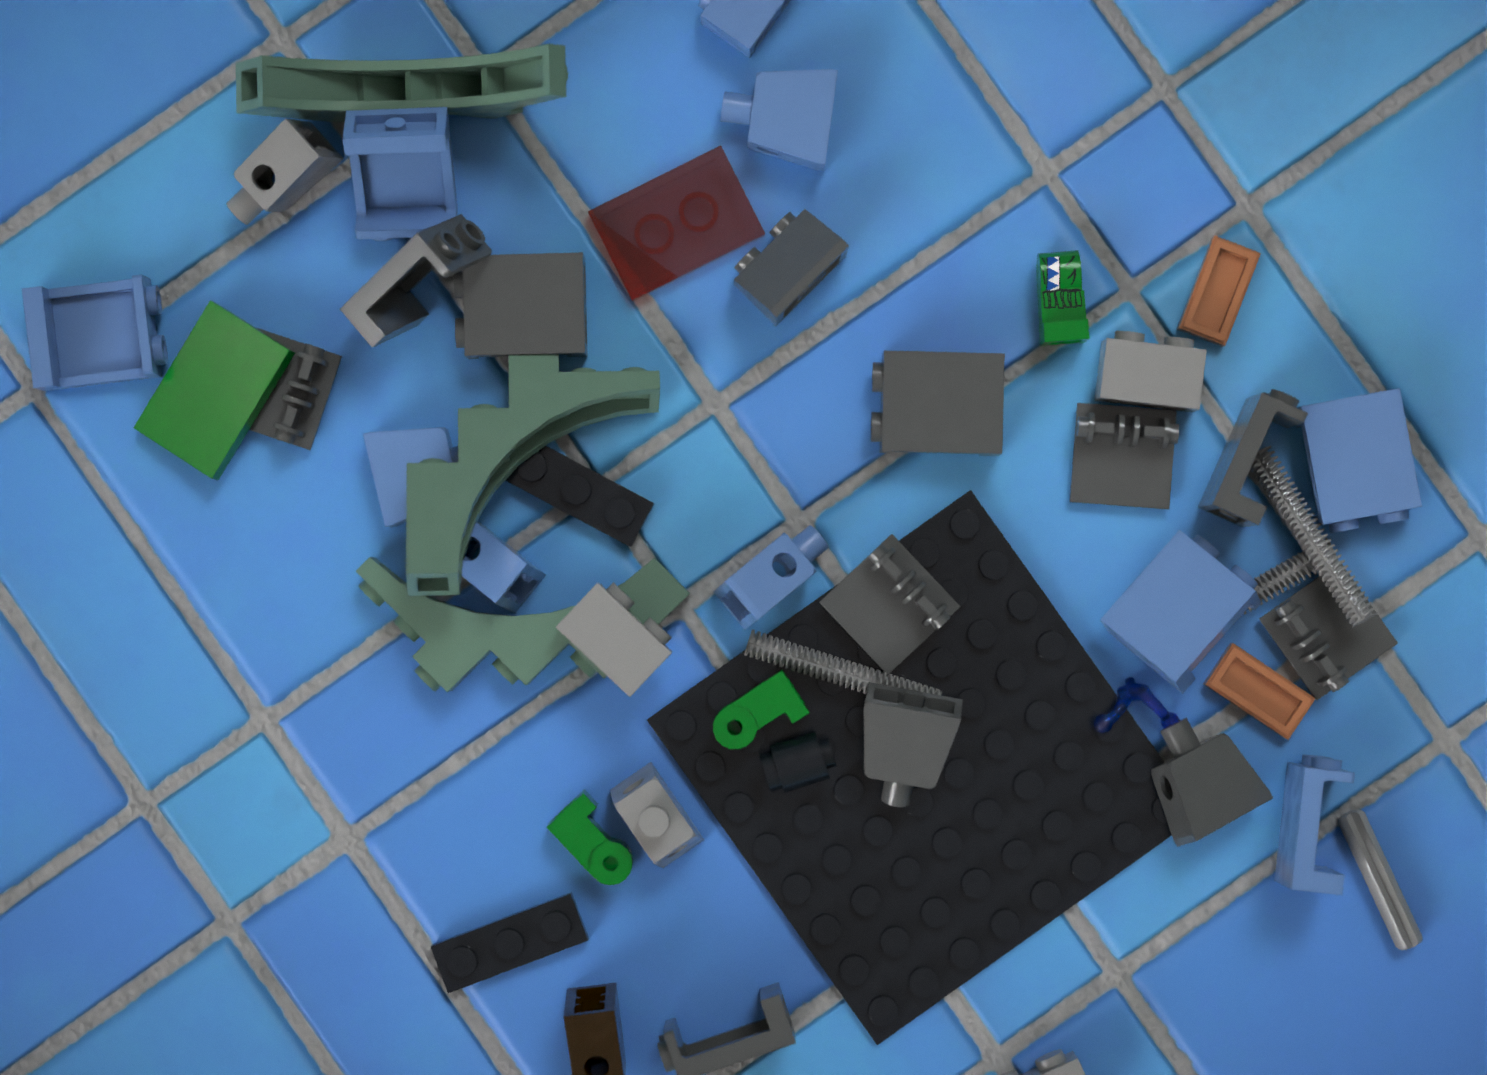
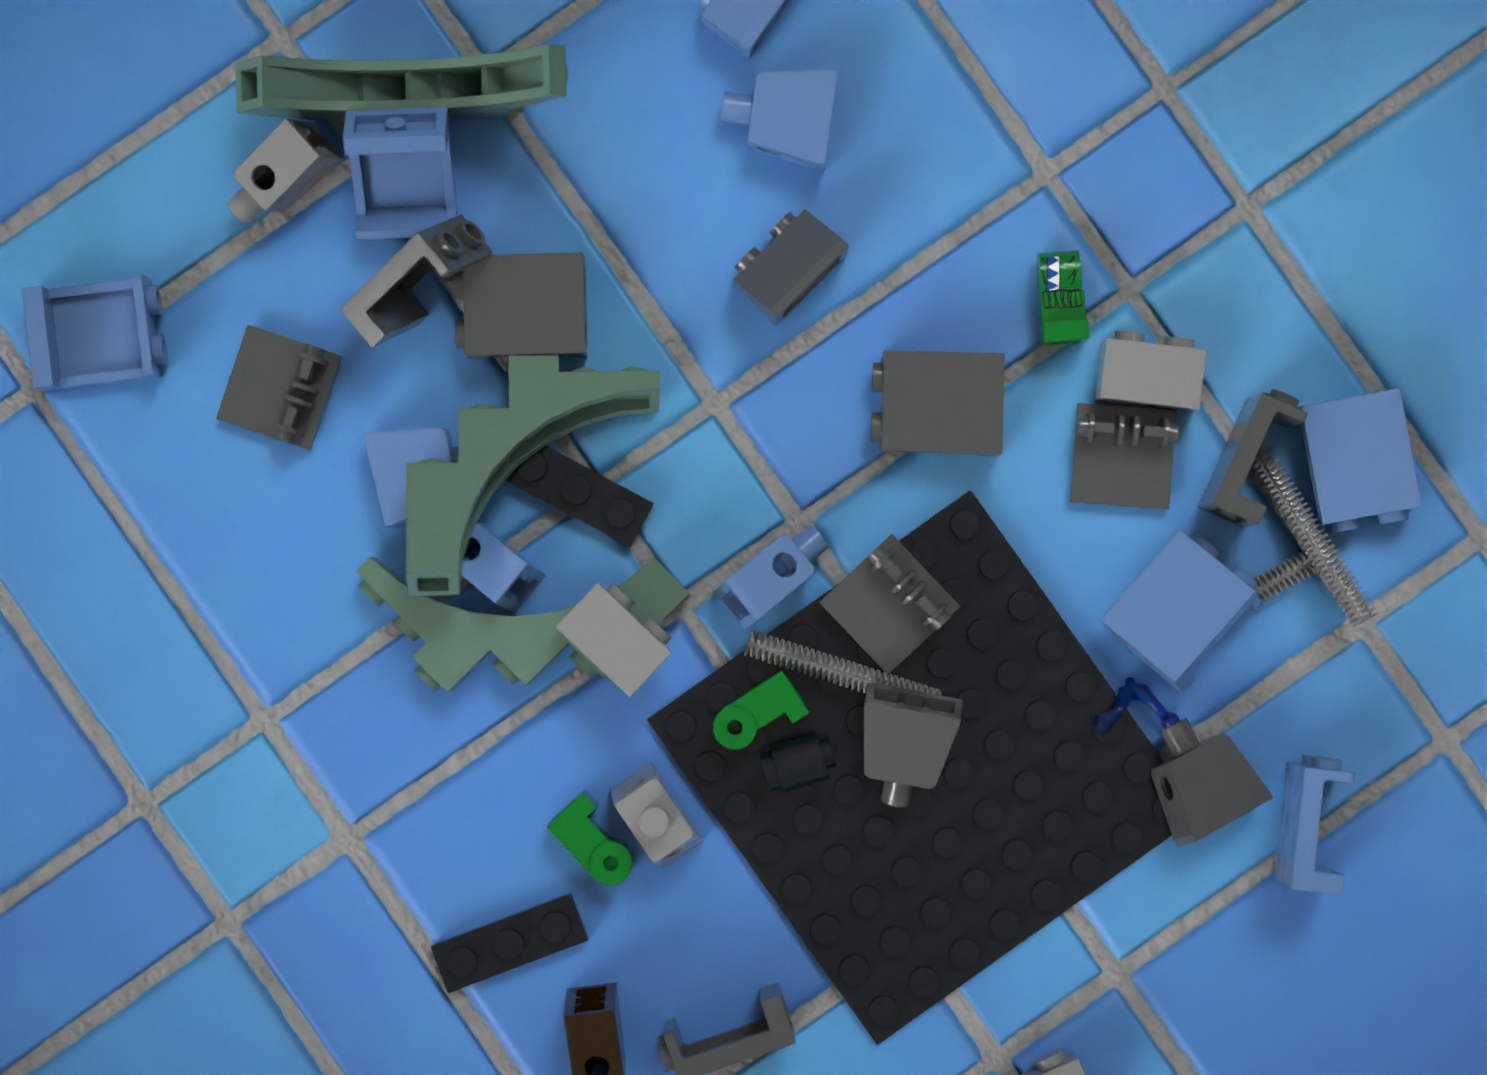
(214, 390): green tile -> none
(676, 223): clear red tile -> none
(1218, 291): nougat tile -> none
(1259, 691): nougat tile -> none
(1321, 640): dark grey hinge -> none
(1380, 879): light grey axle -> none

